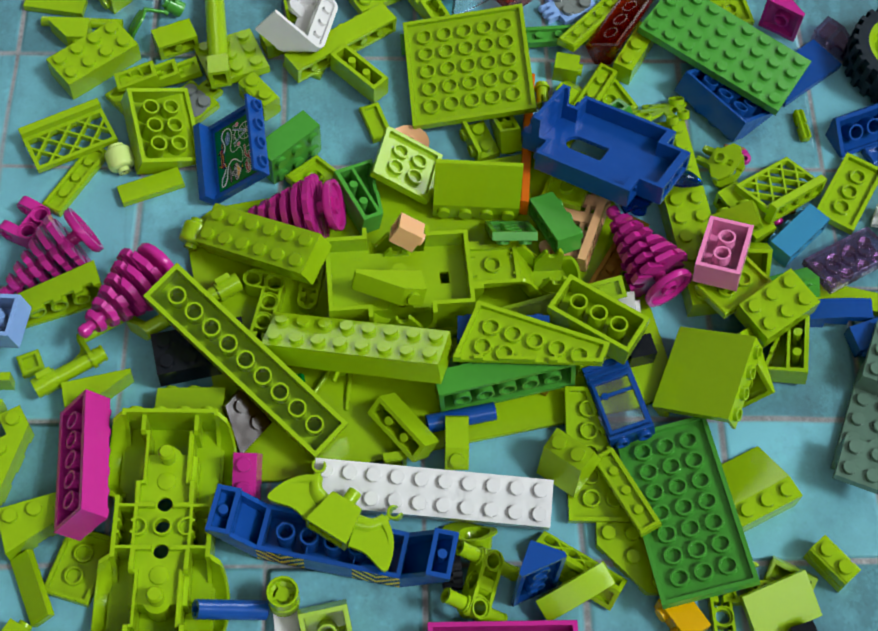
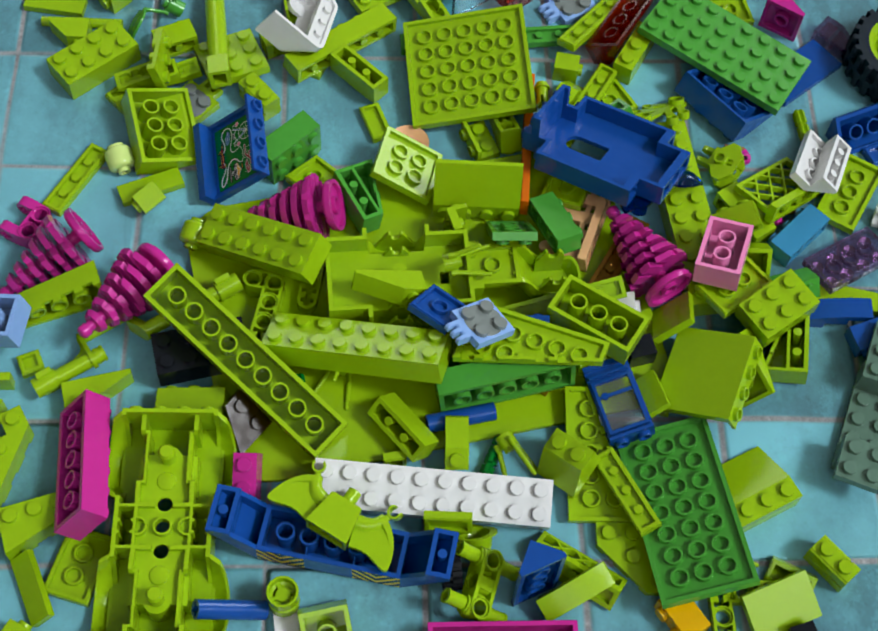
(62, 124): lime fence -> none
(147, 198): none -> lime brick
(160, 59): none -> lime wing
(407, 232): light nougat brick -> none
(435, 307): none -> blue tile
(453, 261): none -> lime plant
(453, 521): none -> lime tile
(455, 217): none -> lime bracket
(479, 324): none -> piece
(491, 460): none -> green axle
(508, 443): none -> lime plant
(653, 393): none -> lime tile
(673, 317): none -> lime tile
(820, 164): none -> white slope

